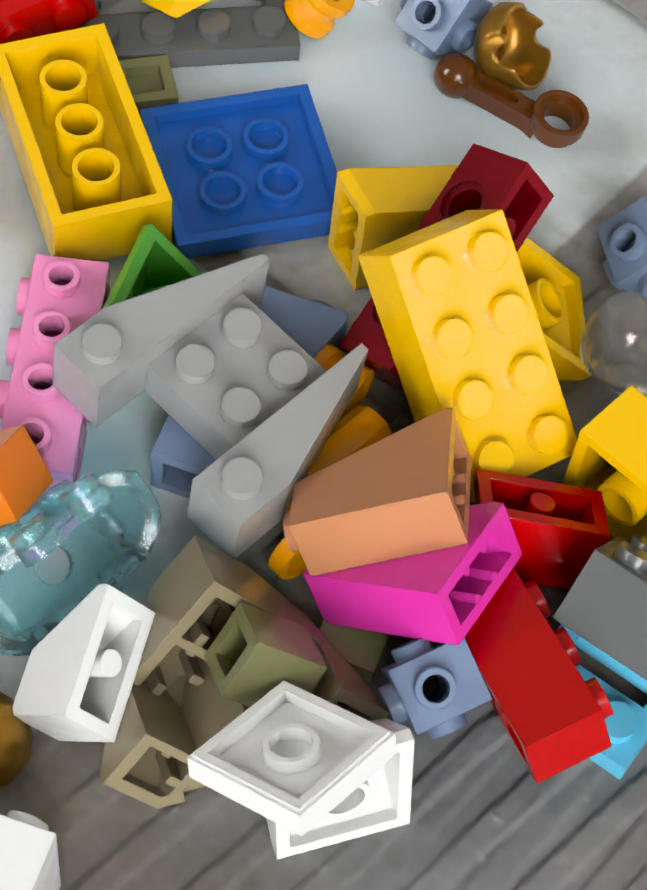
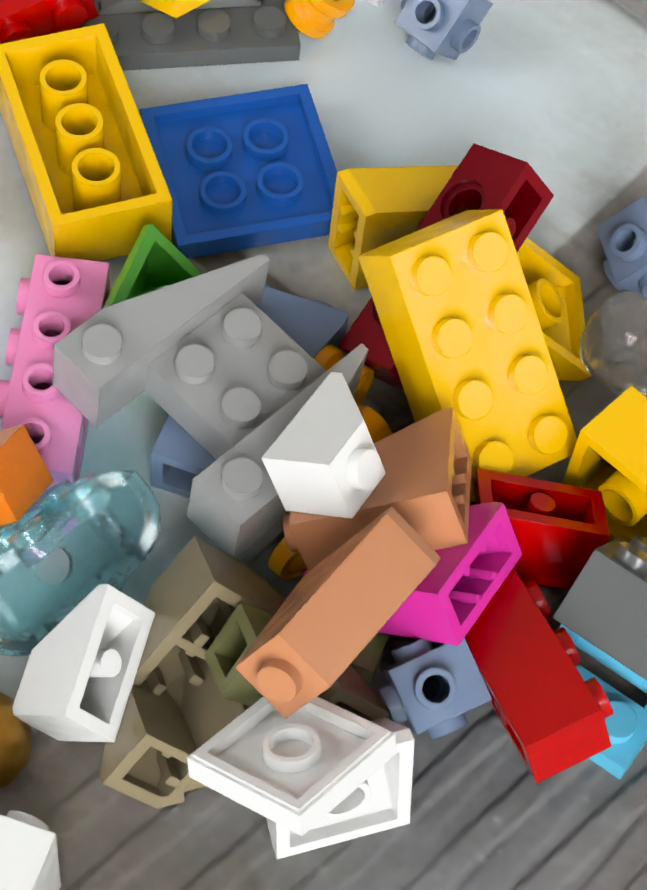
(150, 81): olive tile -> none
(325, 455): none -> white slope
(336, 612): none -> nougat slope
(459, 78): reddish brown piece -> none
(509, 48): pearl gold hair -> none

